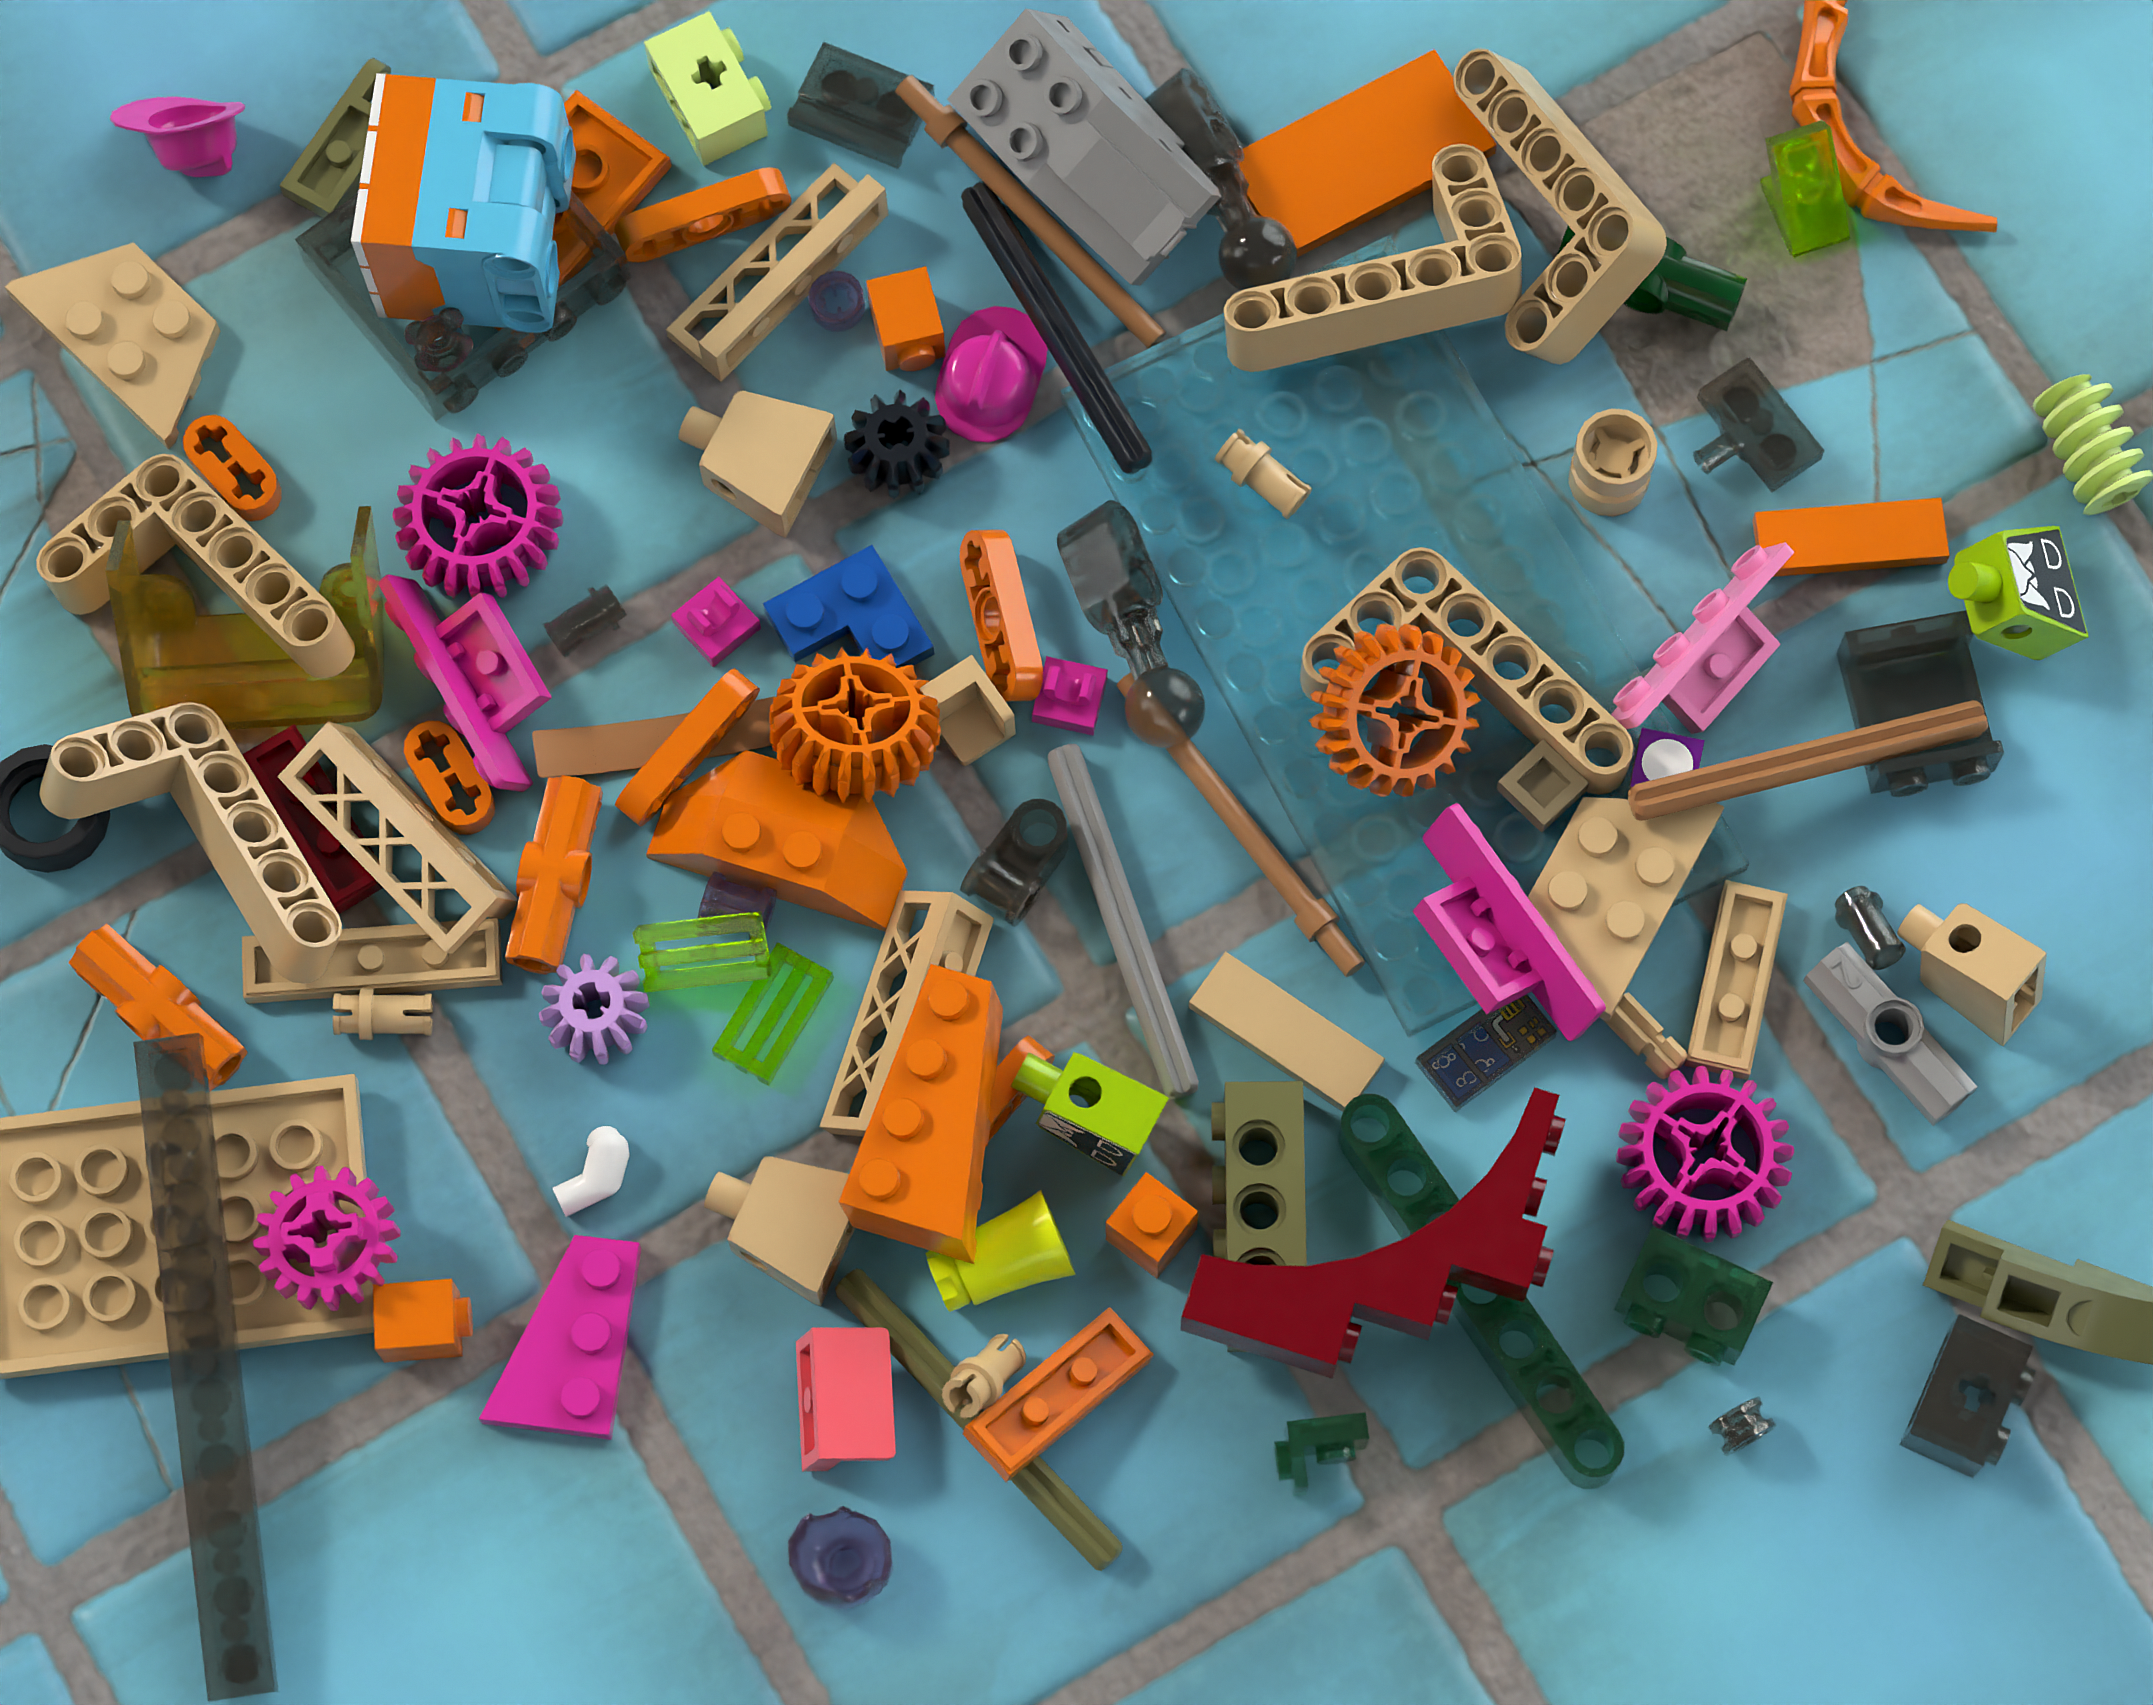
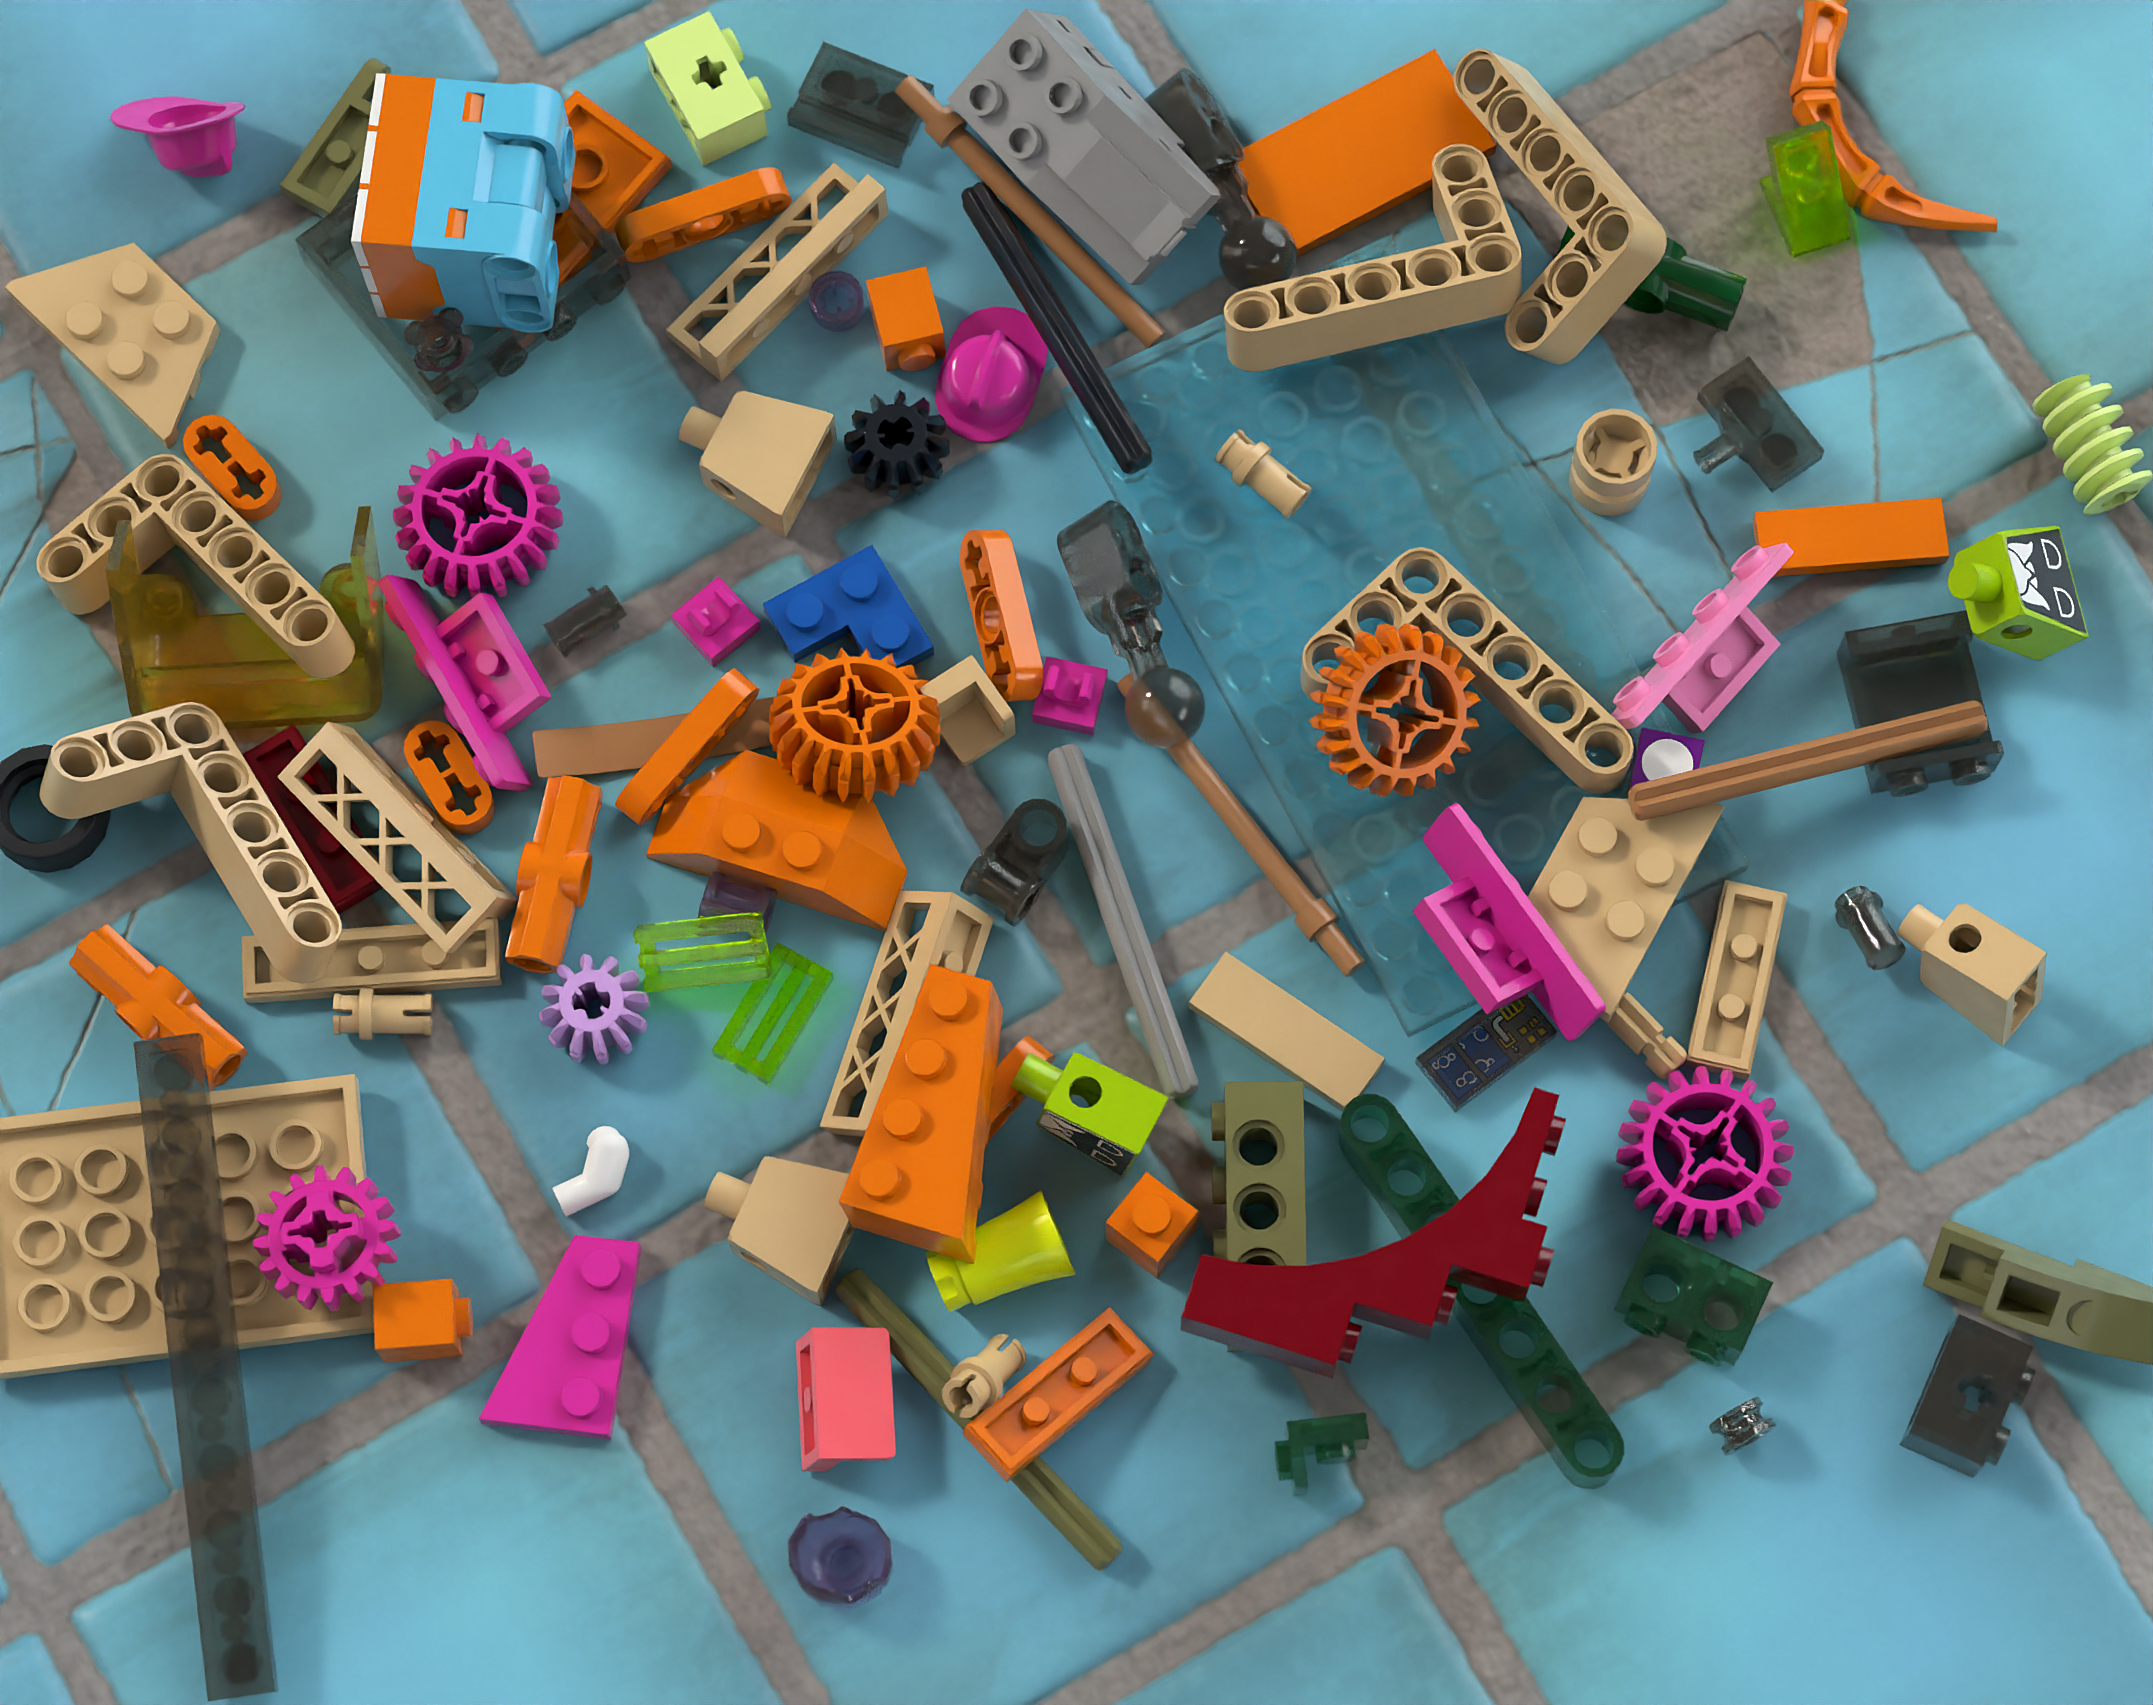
(1542, 786): dark tan plate -> none
(1863, 1000): light grey piece -> none

